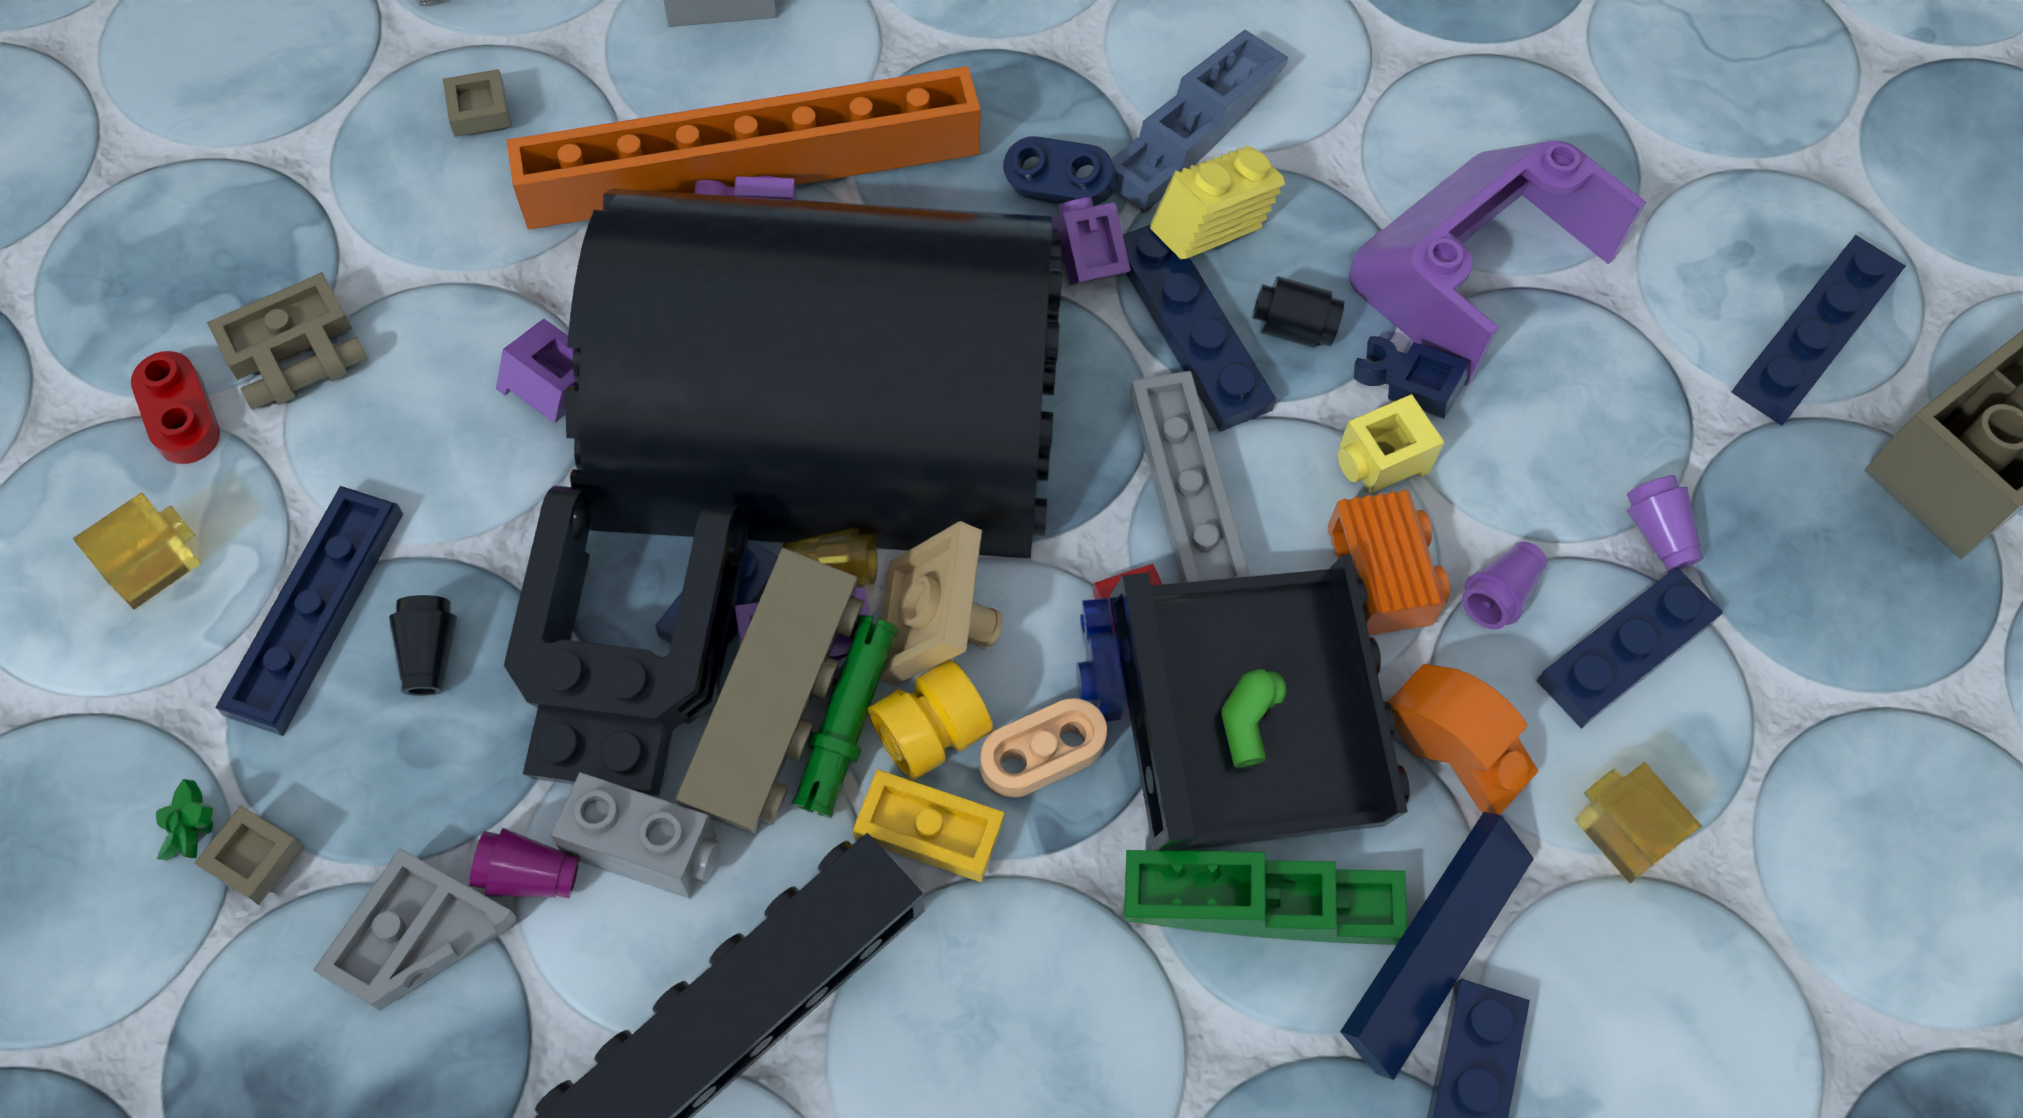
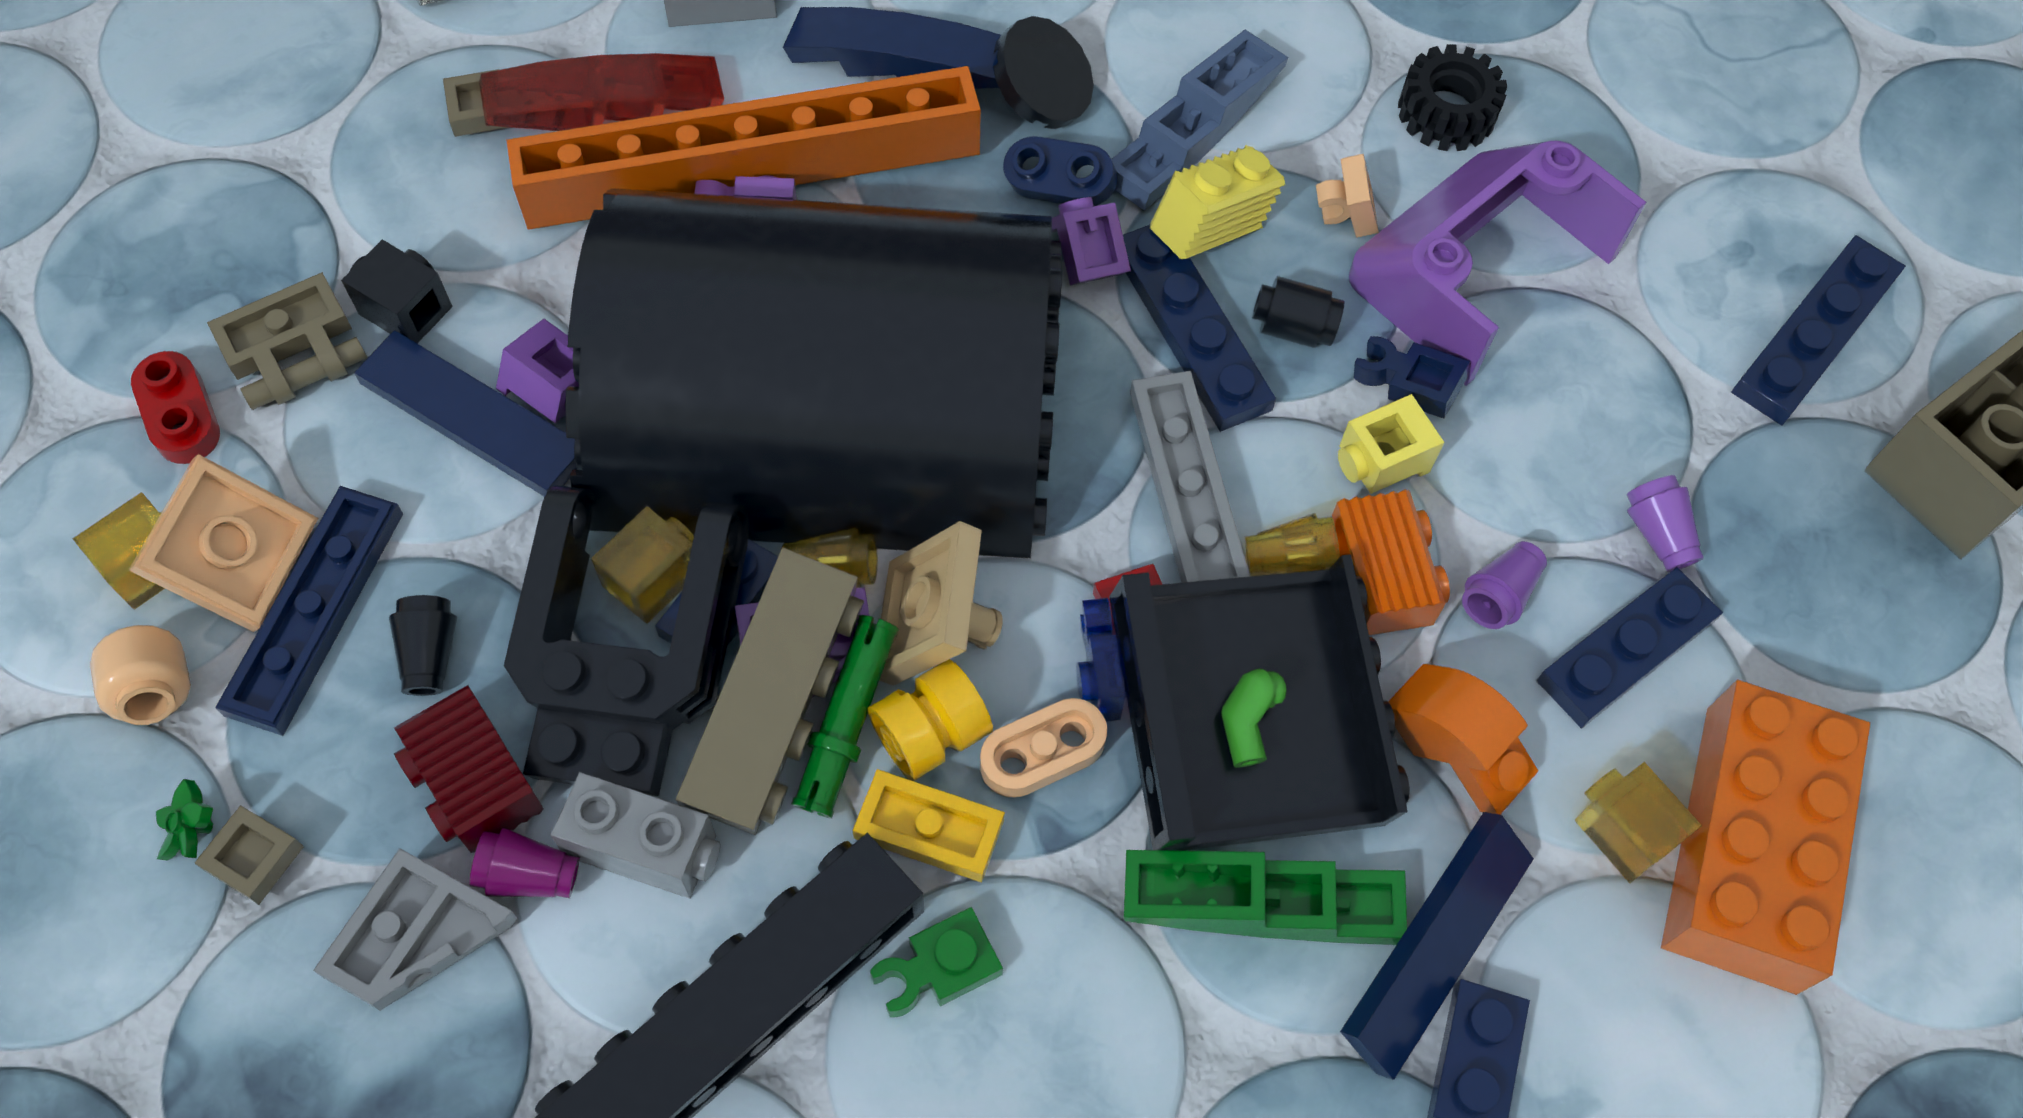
(140, 674): none -> light nougat head
(224, 543): none -> light nougat tile
(397, 291): none -> black brick
(465, 769): none -> dark red brick
(469, 413): none -> dark blue tile
(598, 88): none -> clear red slope
(645, 563): none -> clear yellow brick
(891, 43): none -> dark blue slope
(948, 959): none -> green plate
(1043, 72): none -> black tile
(1294, 546): none -> clear yellow cone
(1349, 197): none -> light nougat tile
(1458, 75): none -> black tyre
(1773, 854): none -> orange brick

